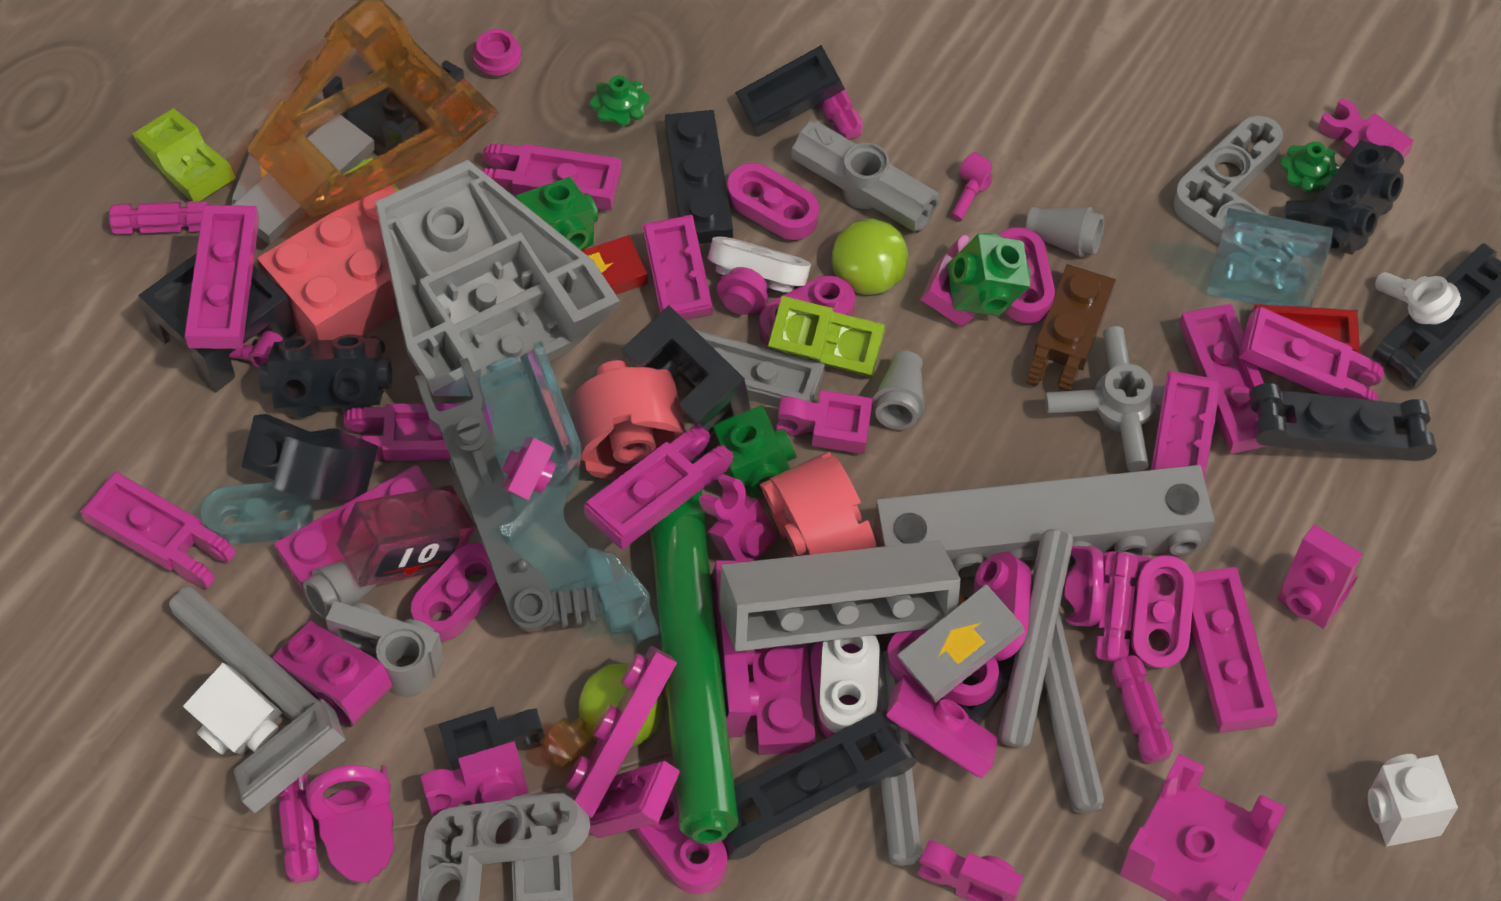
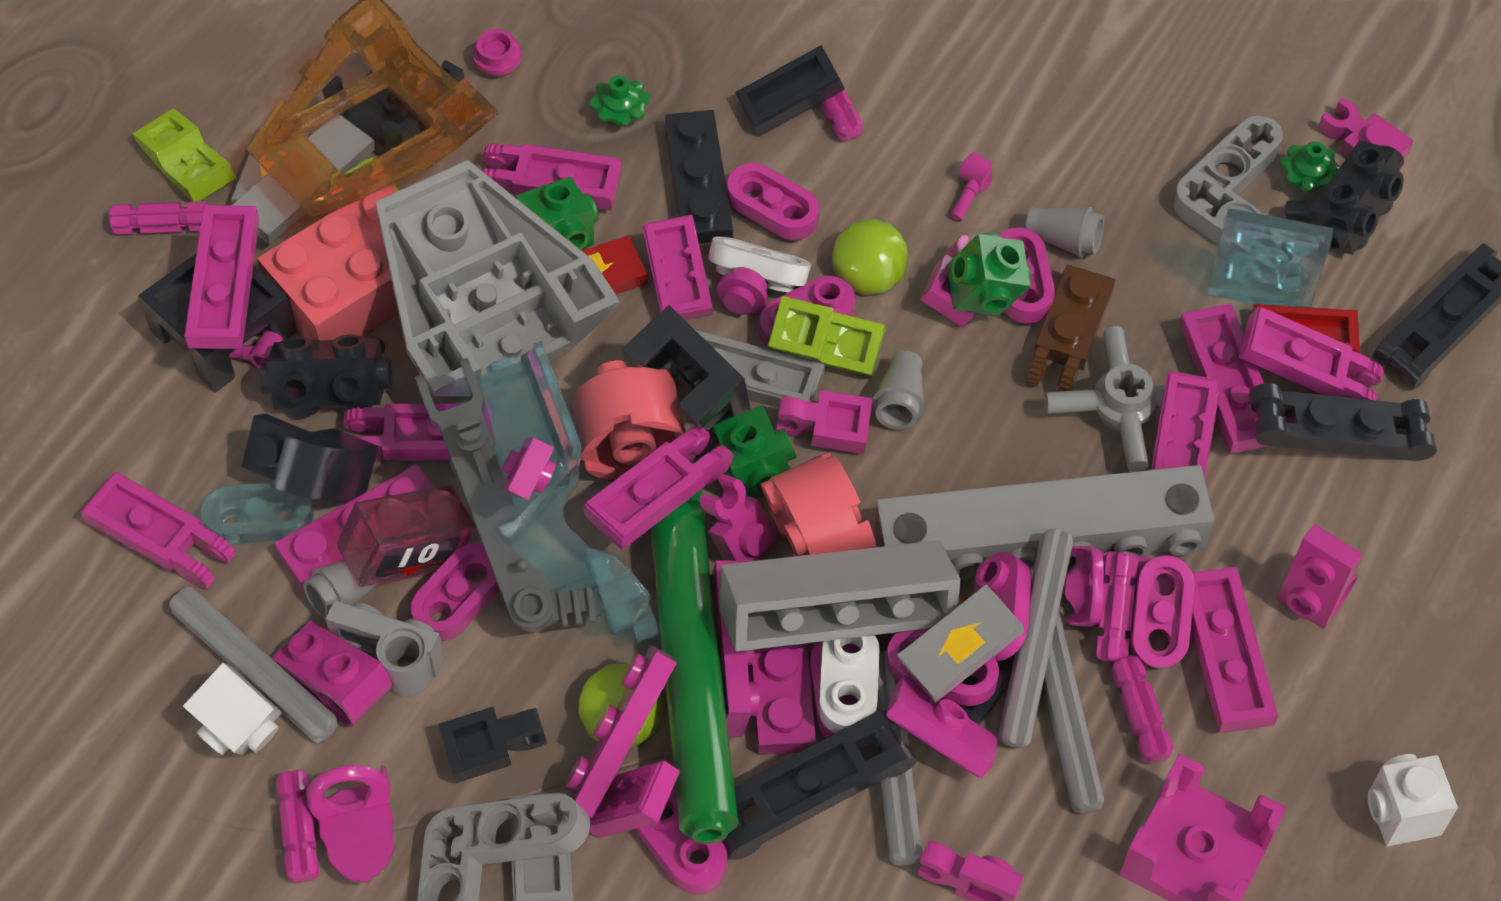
(288, 755): light grey tile -> none
(483, 778): dark pink plate -> none
(565, 742): clear orange plate -> none
(865, 176): light grey piece -> none
(1429, 298): white plate -> none

